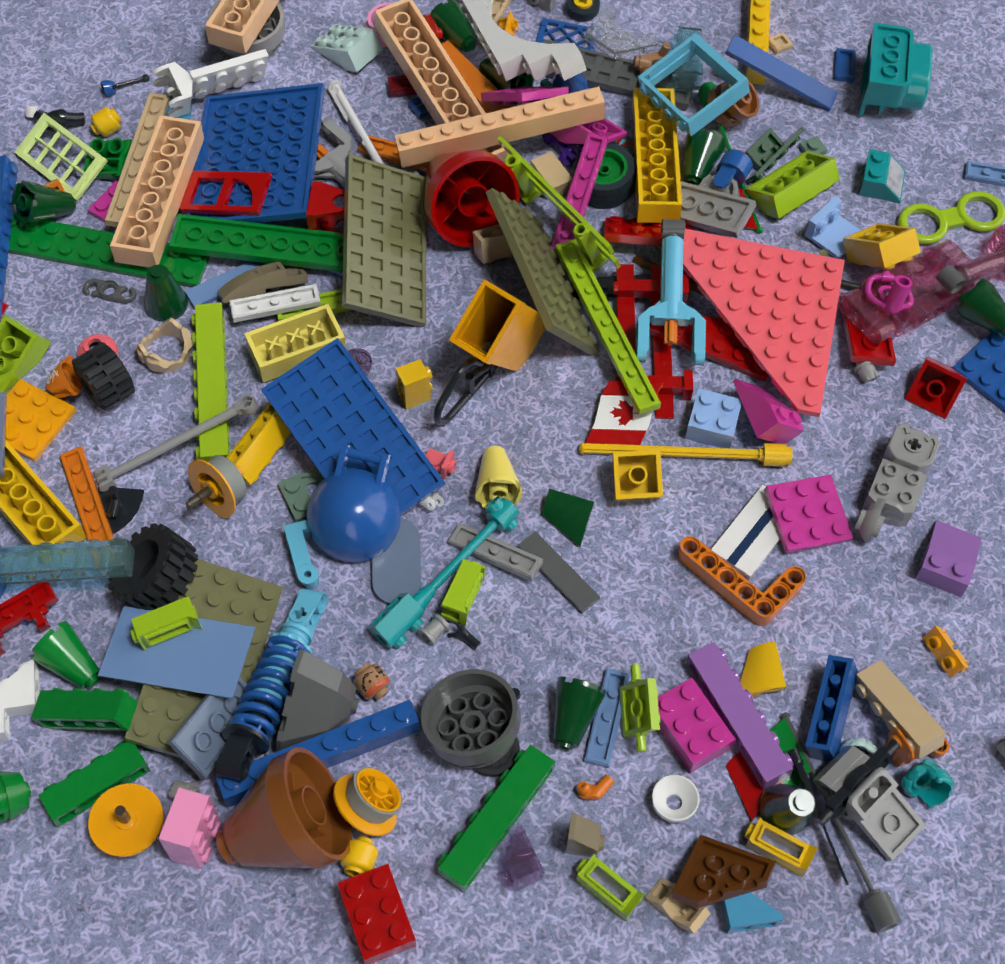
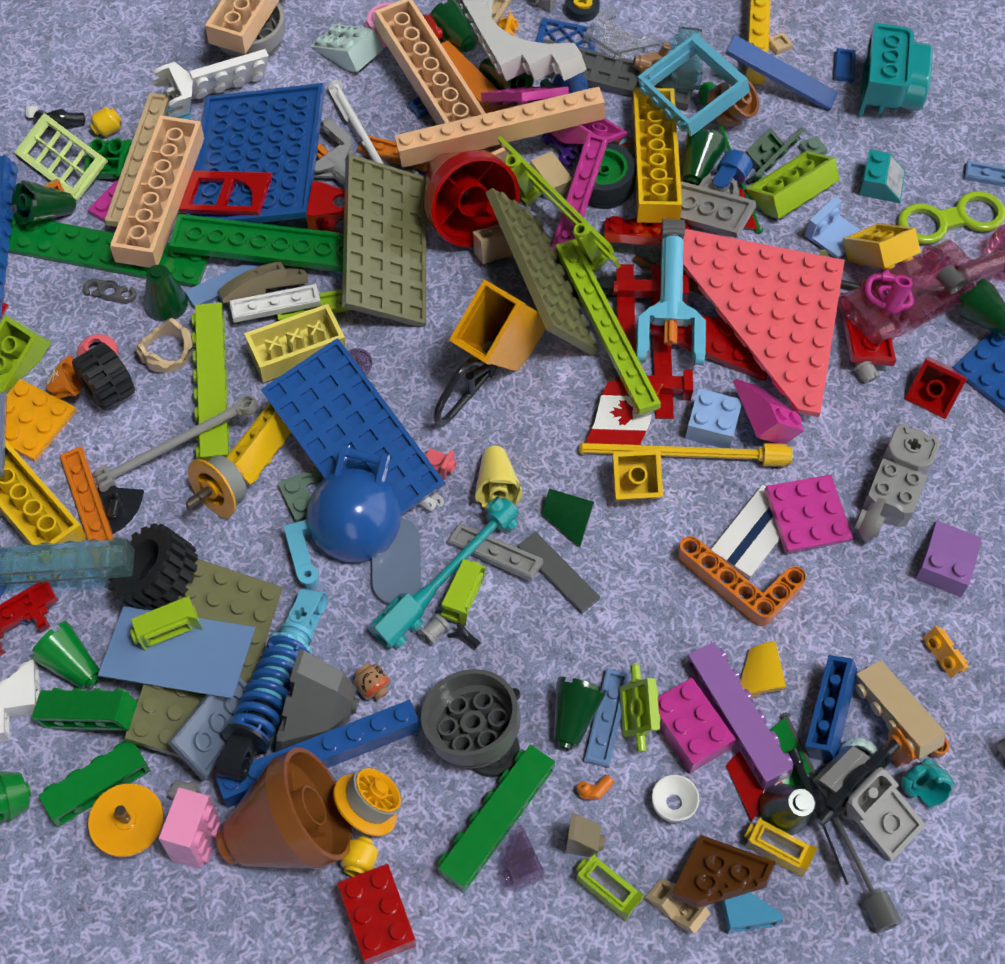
(110, 87): hinge -> none
(400, 86): dark red plate -> none
(414, 383): yellow brick -> none

